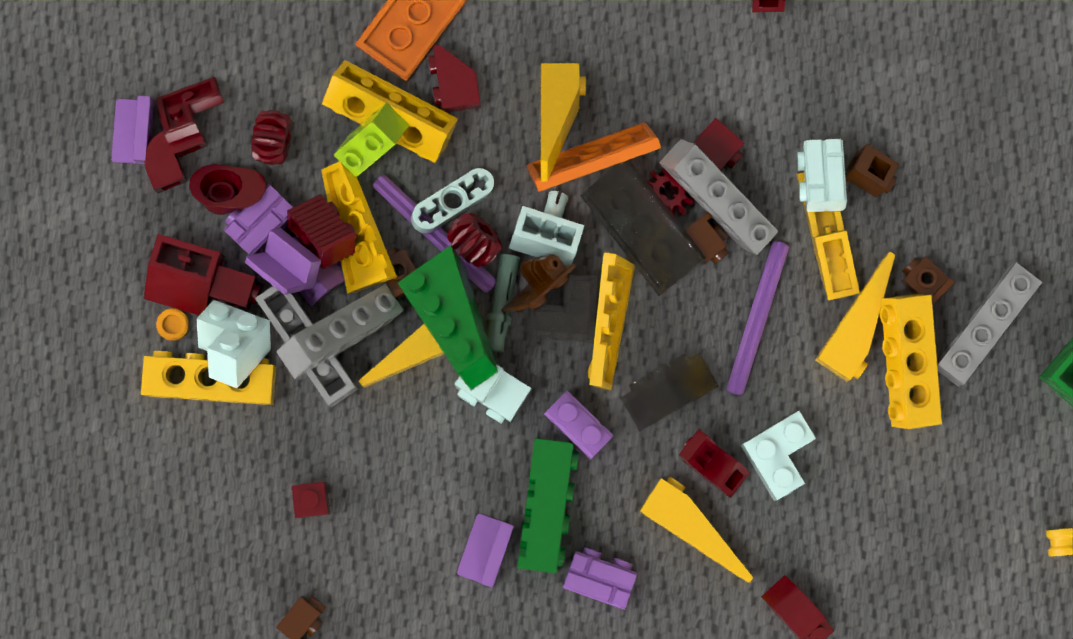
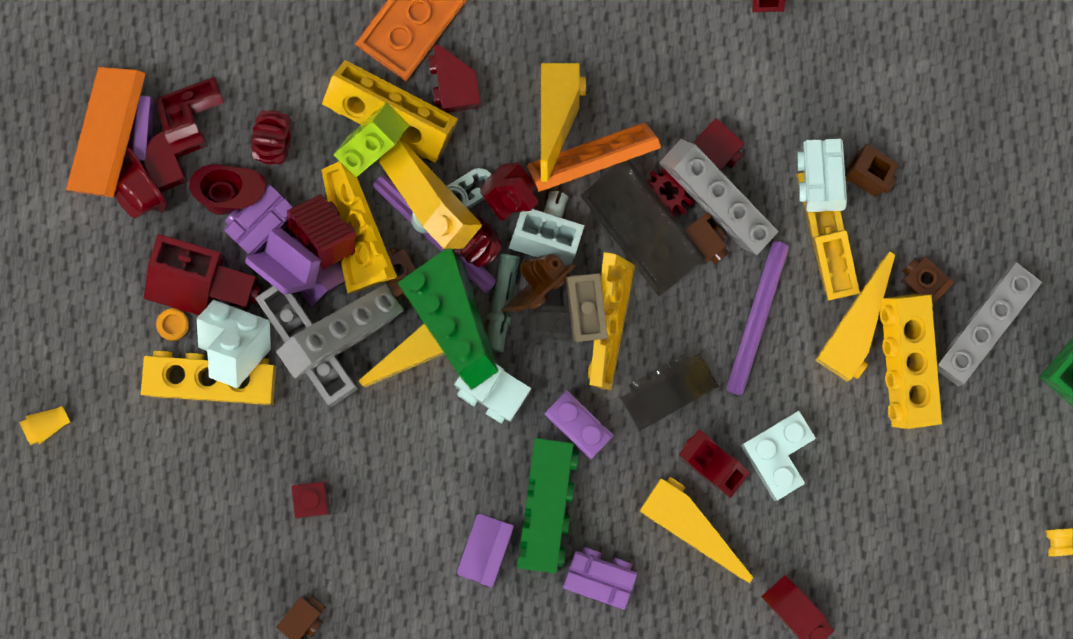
(44, 424): none -> yellow cone
(105, 131): none -> orange tile
(135, 189): none -> dark red piece
(429, 198): none -> yellow slope
(509, 190): none -> dark red brick
(586, 307): none -> dark tan plate

